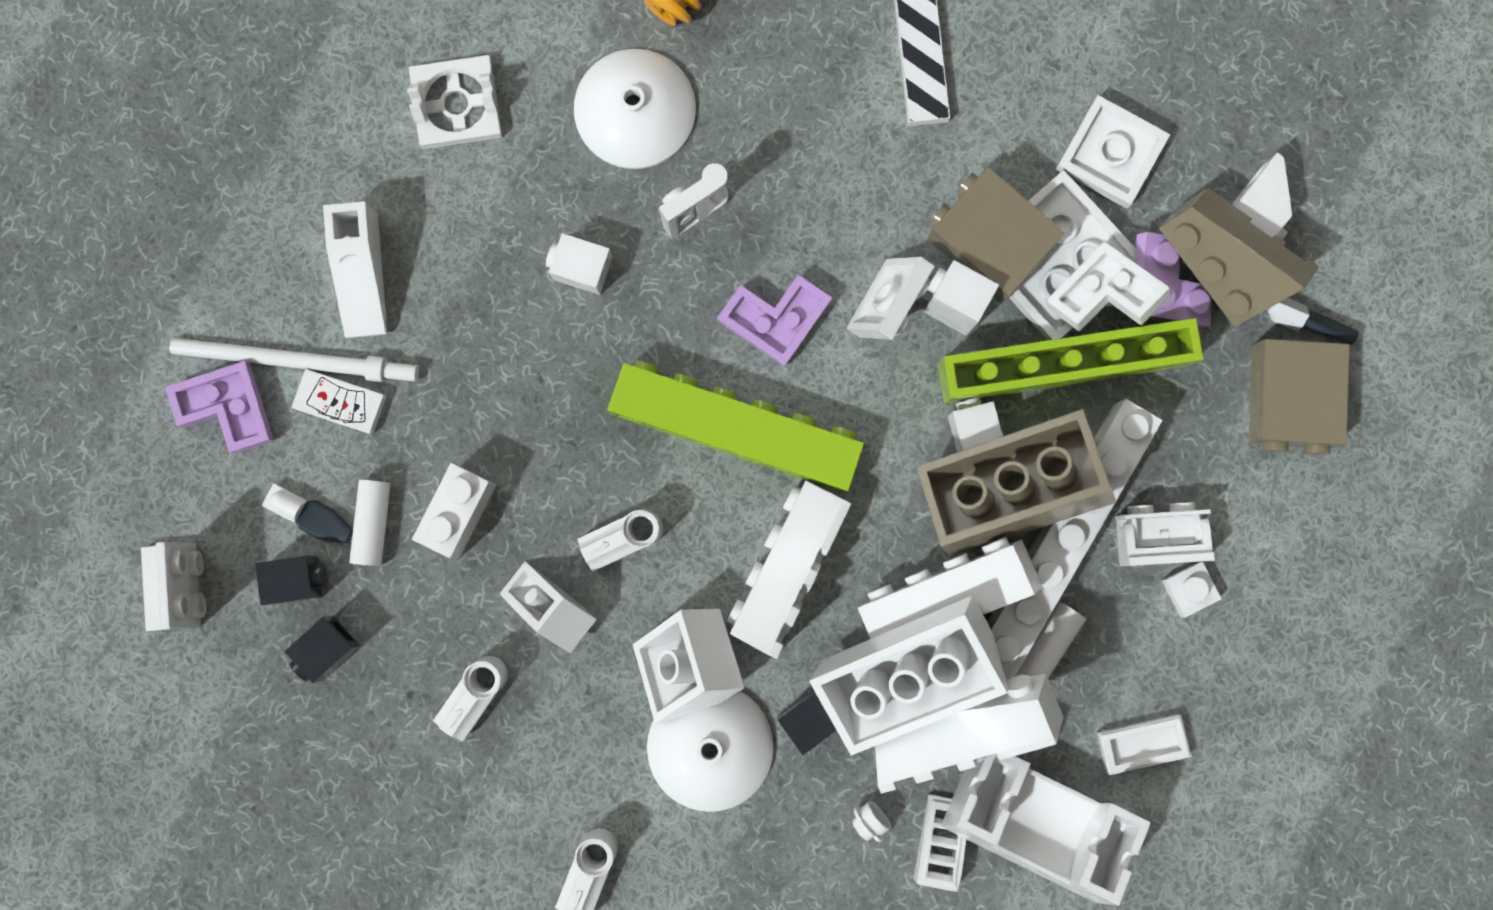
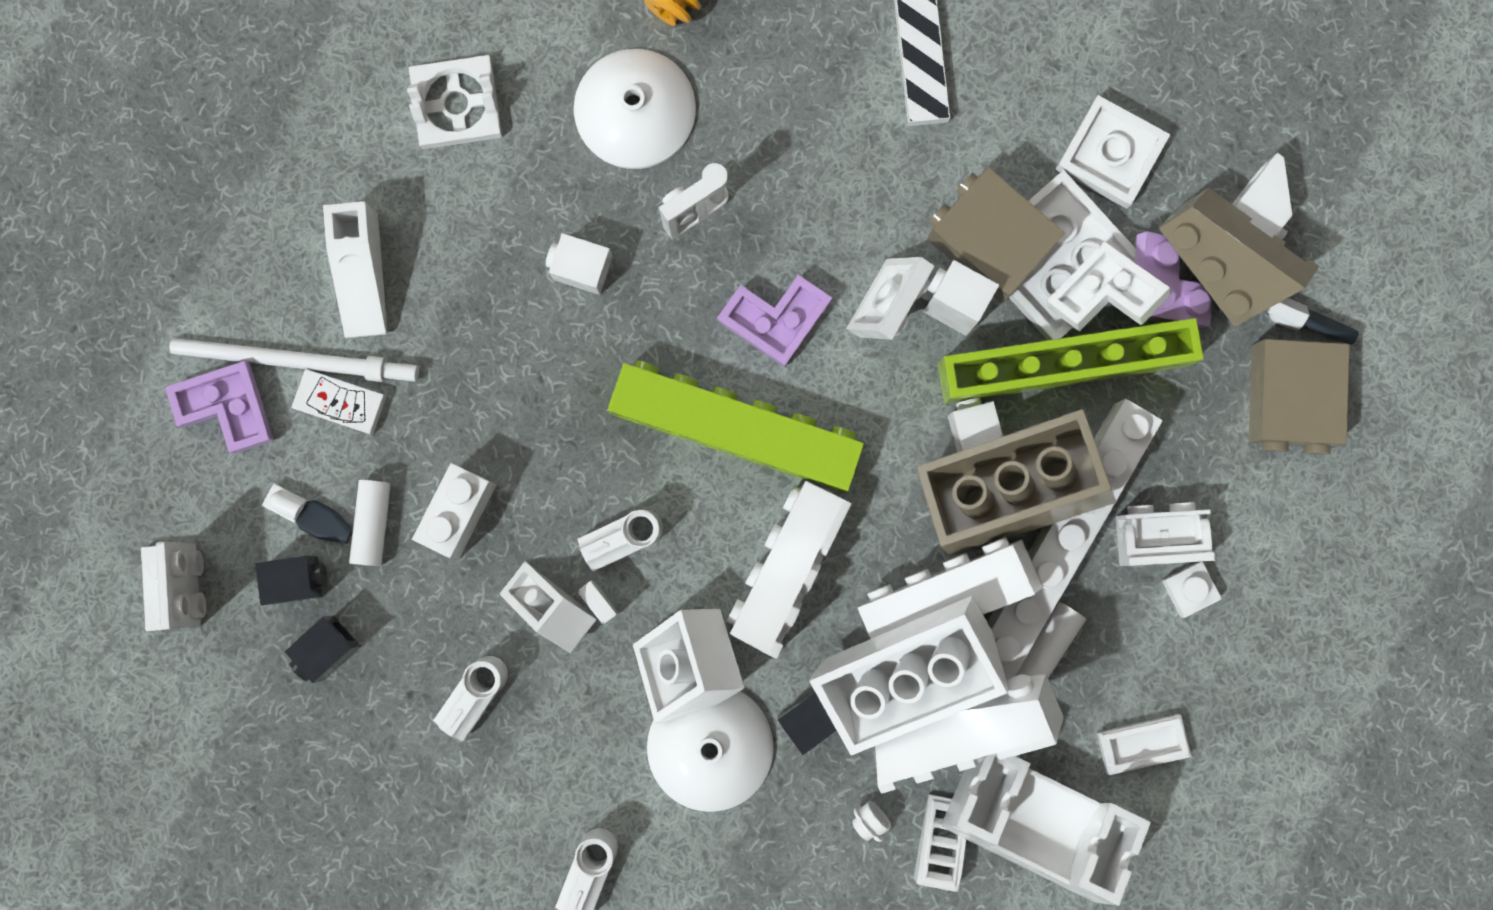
(598, 602): none -> white tile

